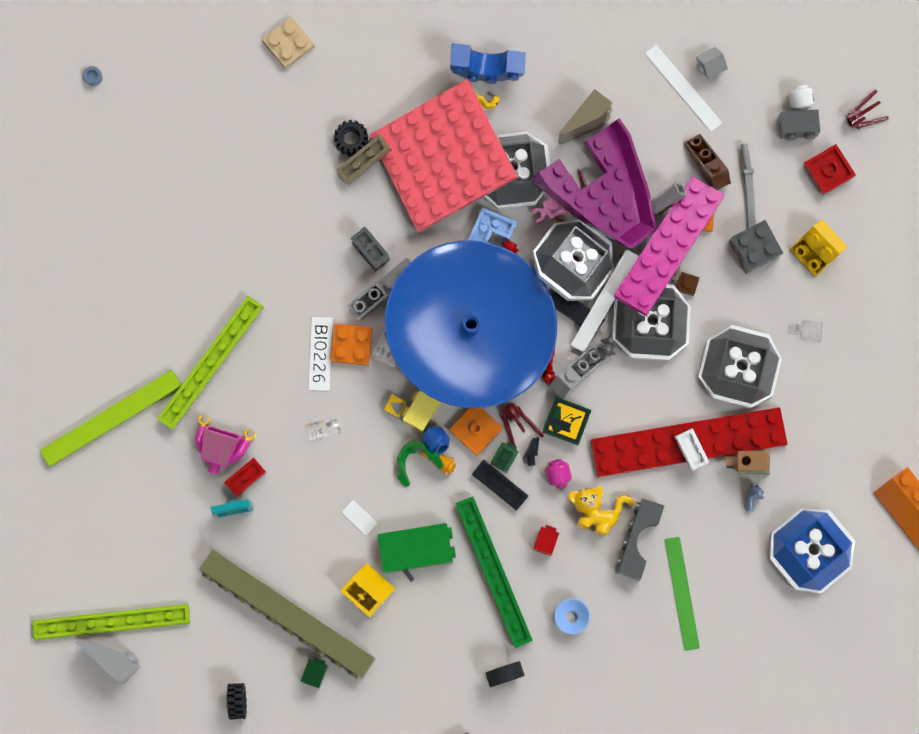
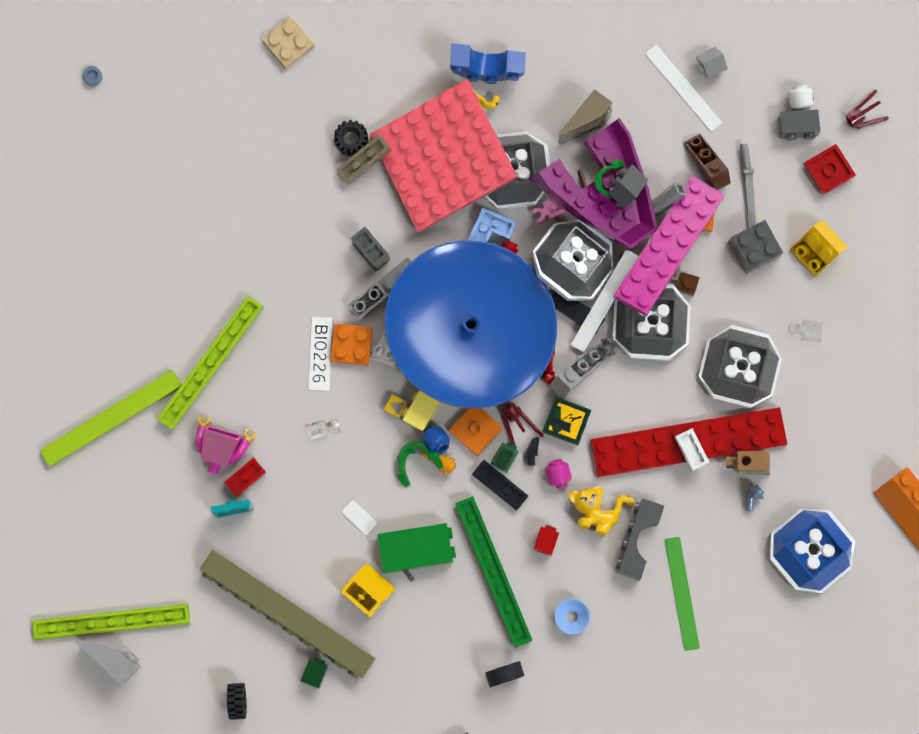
(616, 164): none -> green helmet
(627, 185): none -> dark grey brick

